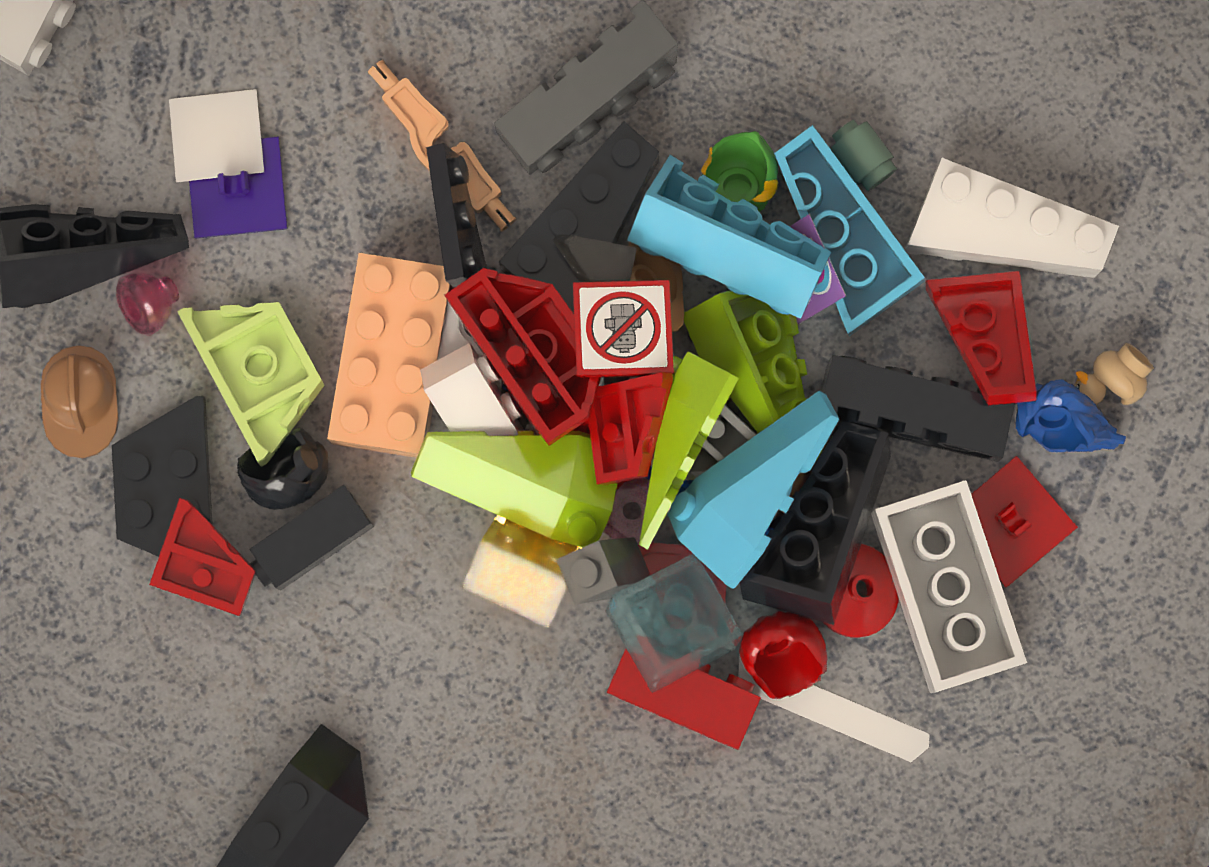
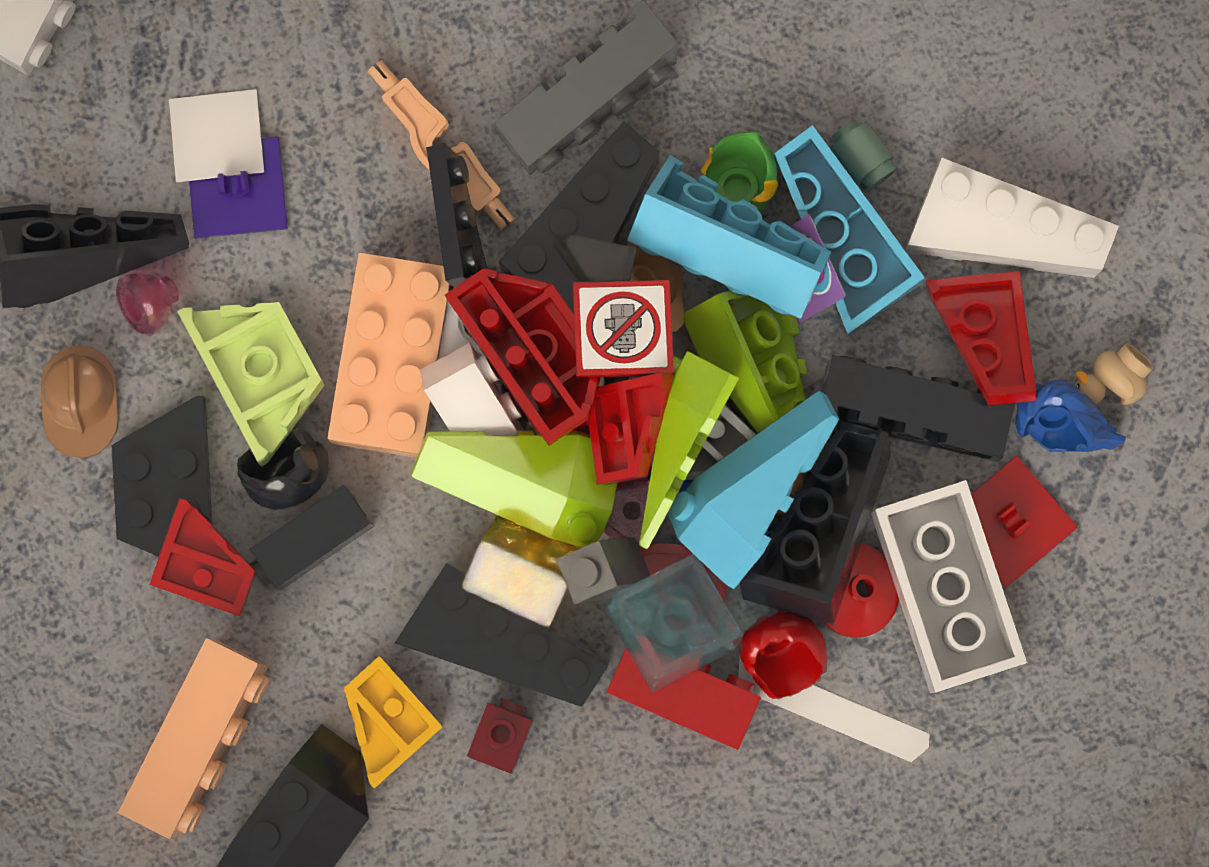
(194, 740): none -> light nougat brick
(387, 720): none -> yellow wing
(498, 642): none -> black wedge
(501, 735): none -> dark red brick

